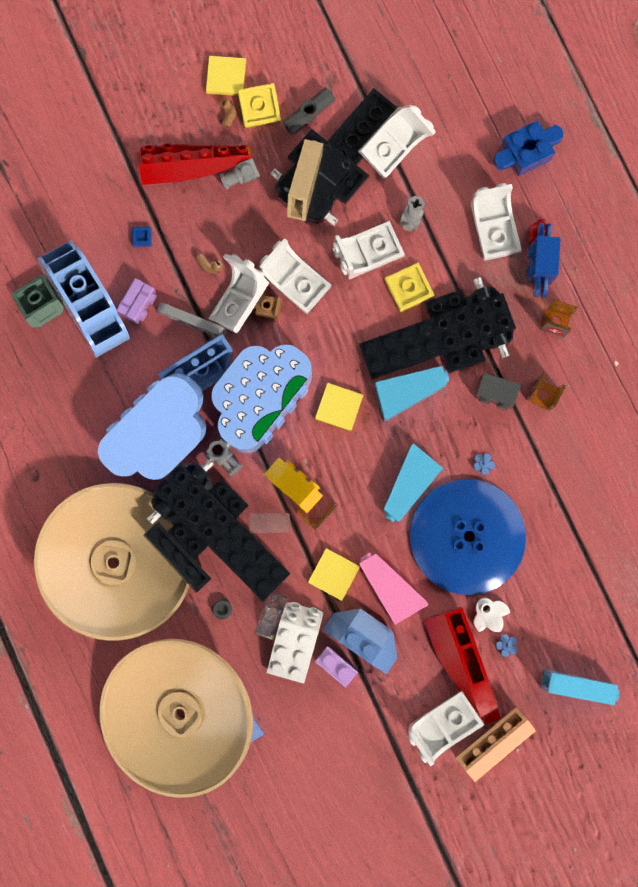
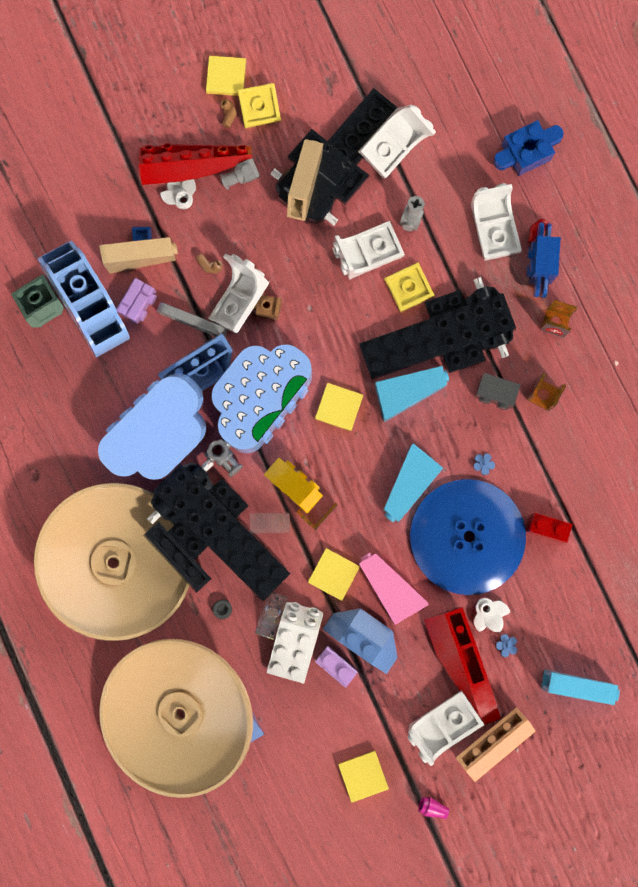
(137, 254): none -> tan slope
(177, 191): none -> white plate
(293, 277): white bracket -> none
(317, 103): dark grey piece -> none
(363, 776): none -> light yellow tile
(432, 808): none -> dark pink cone
(549, 528): none -> red brick

